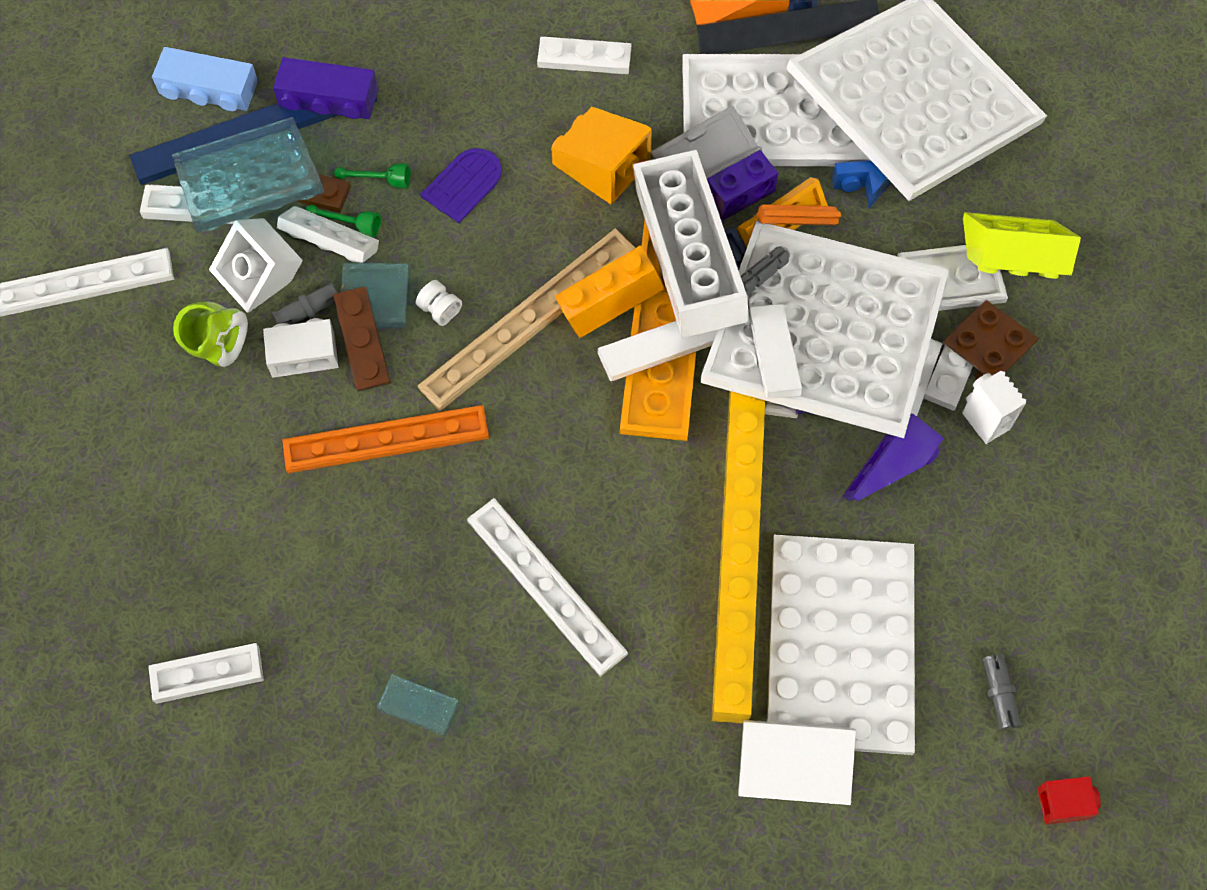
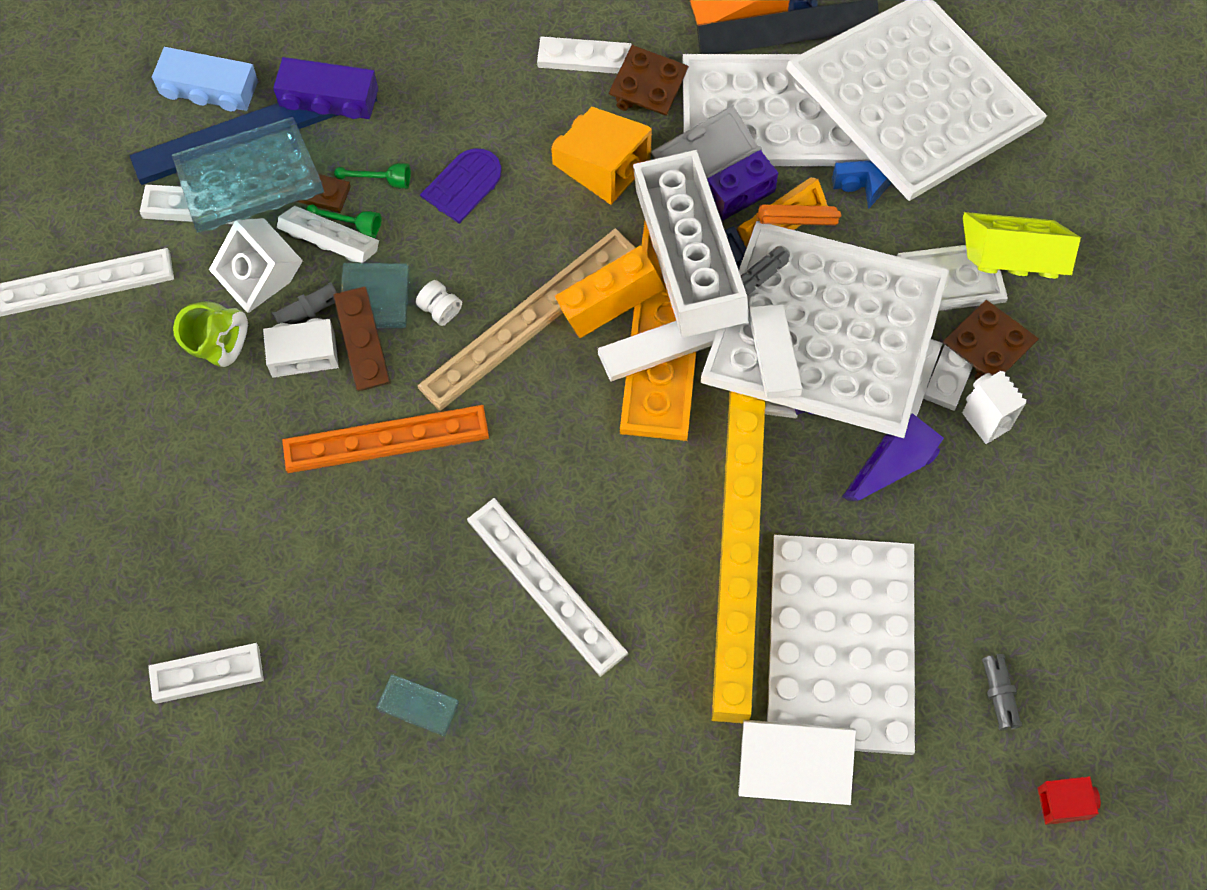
(647, 81): none -> reddish brown hinge

